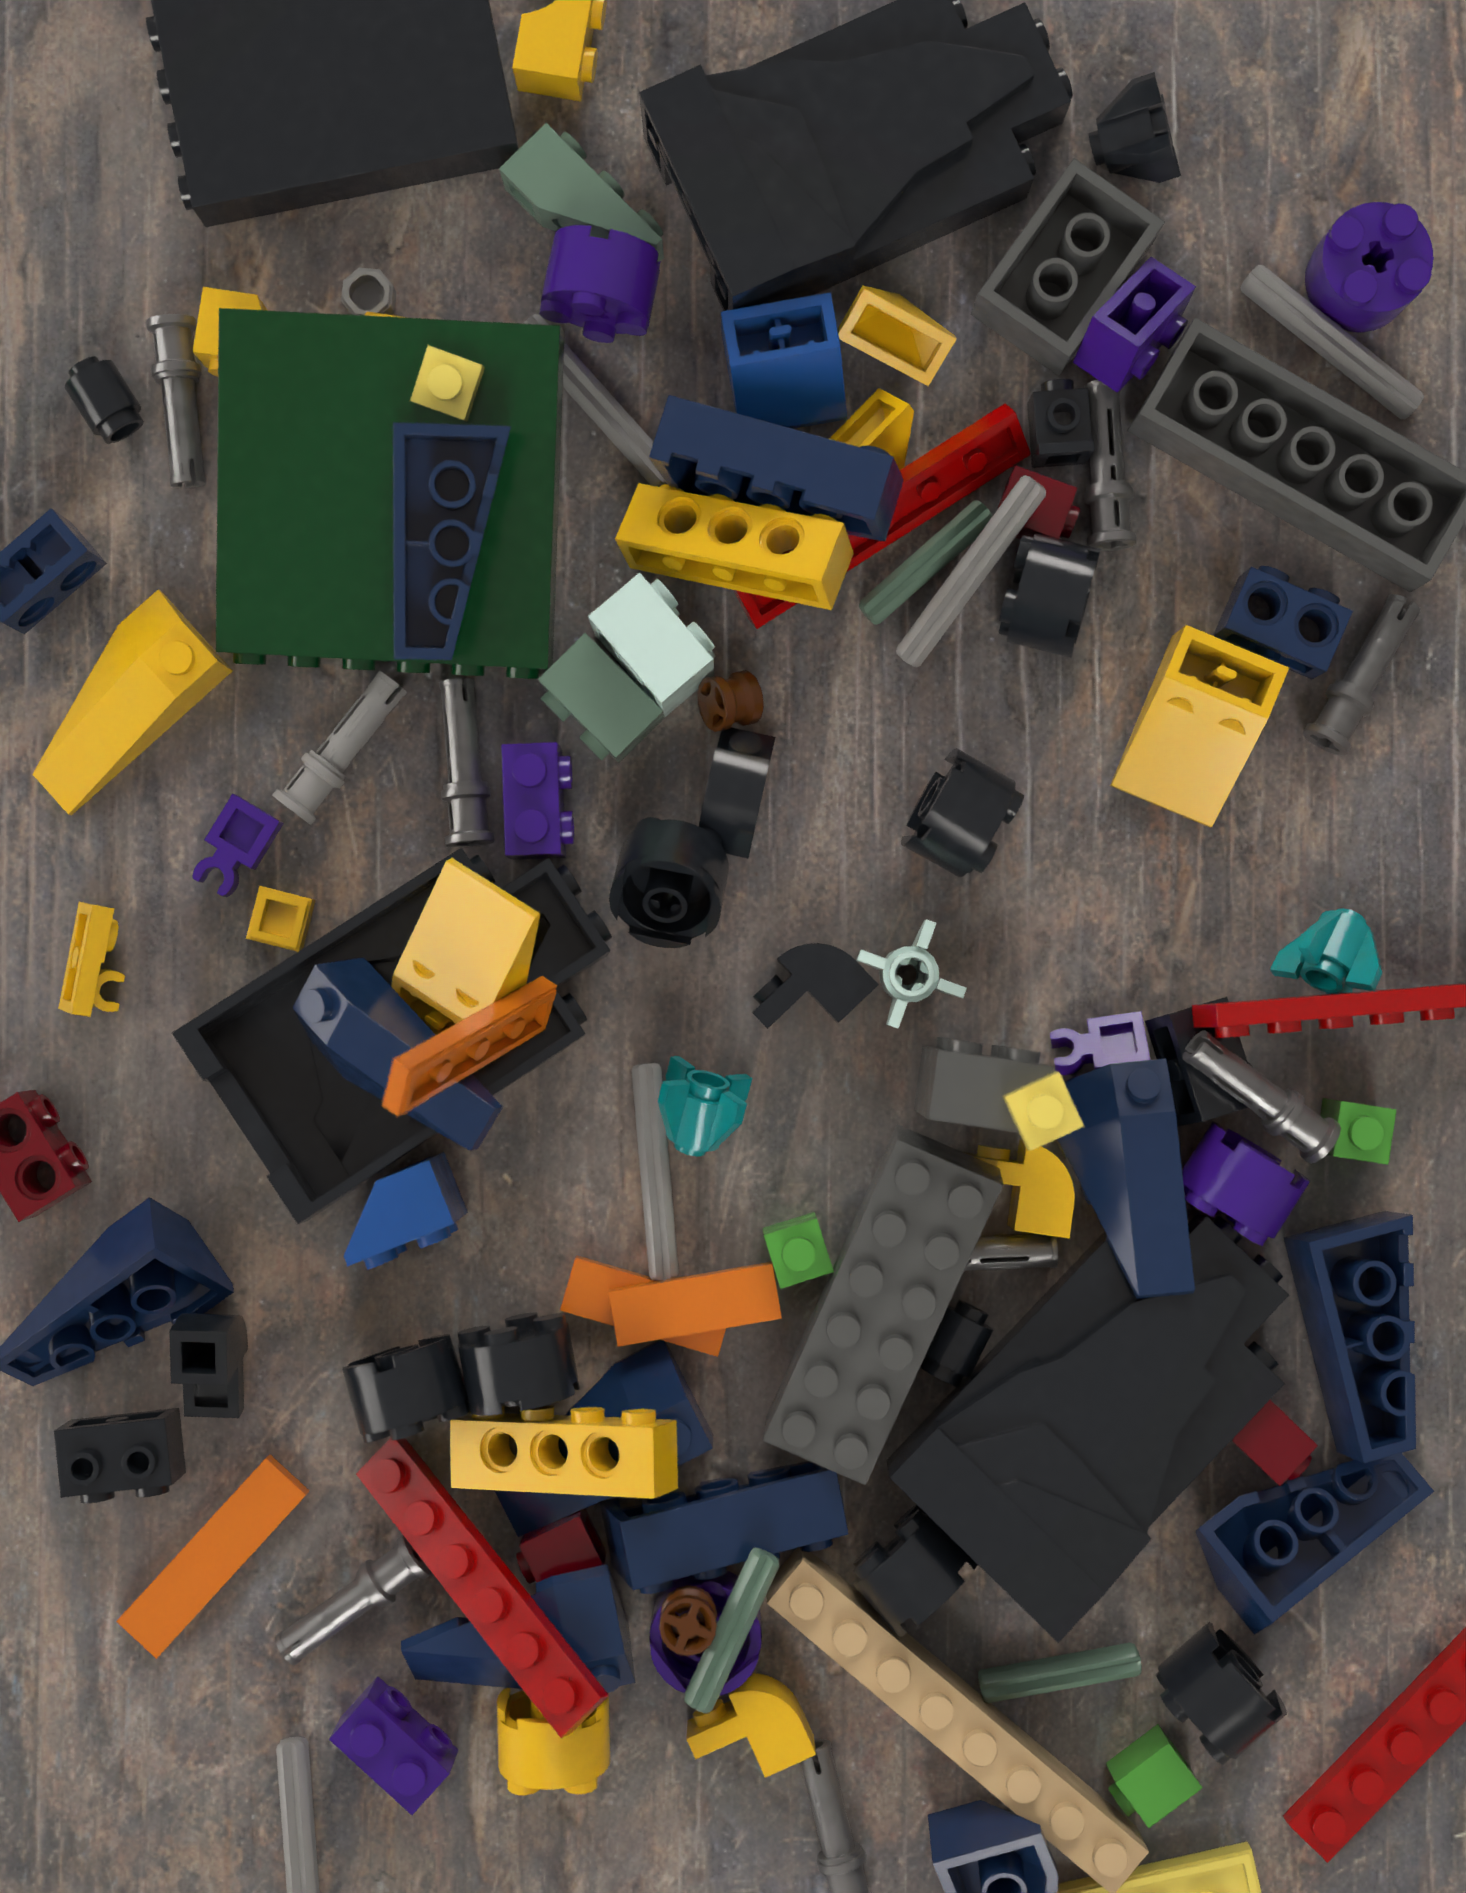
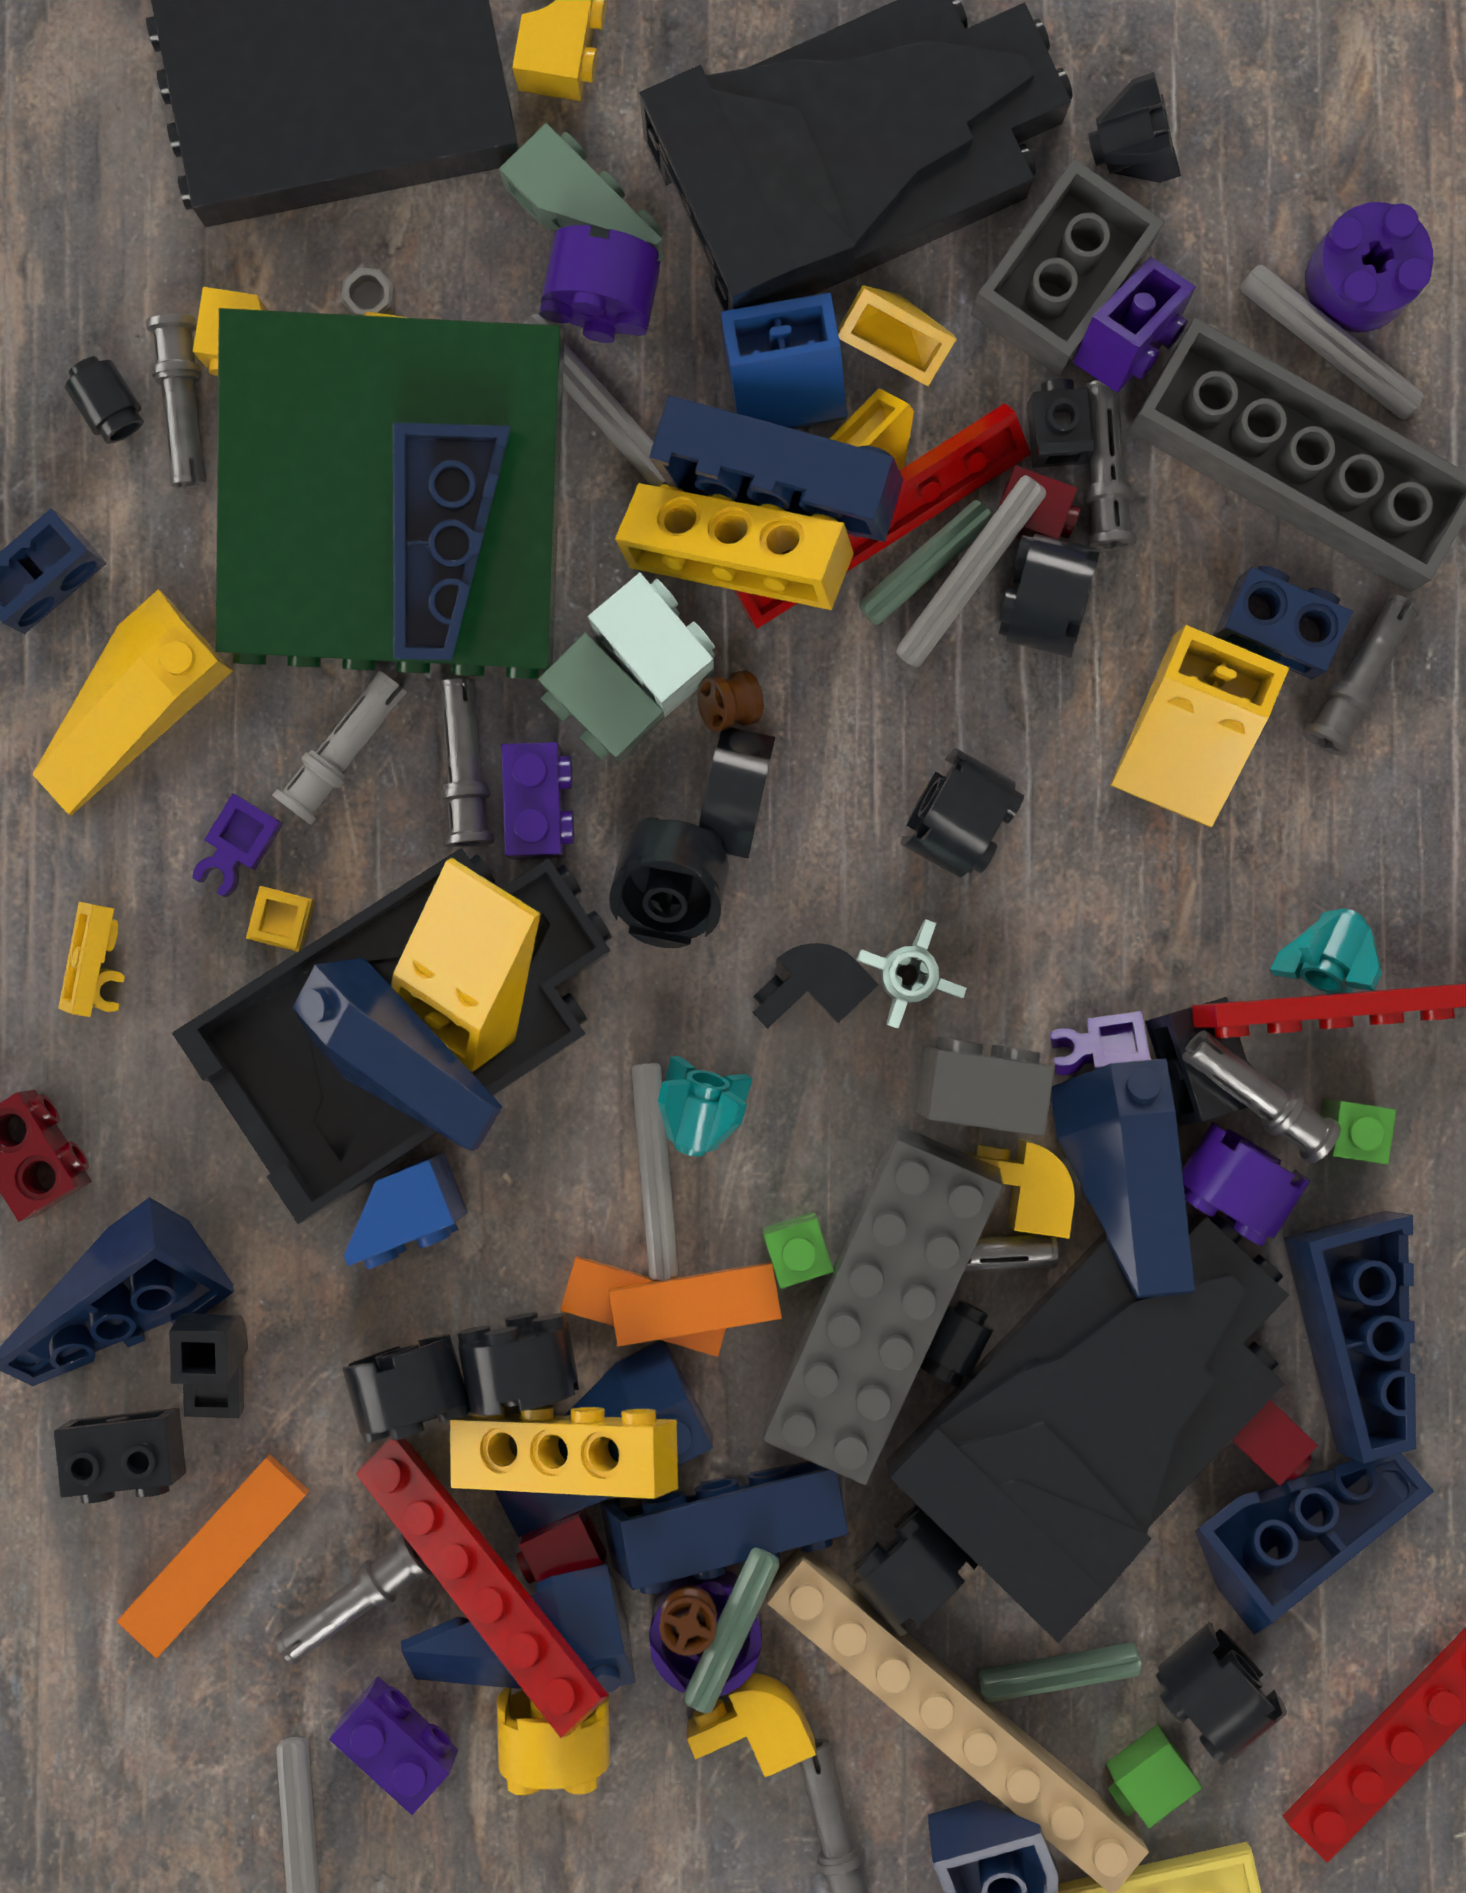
(447, 383): light yellow plate -> none
(468, 1046): orange tile -> none
(1043, 1111): light yellow plate -> none

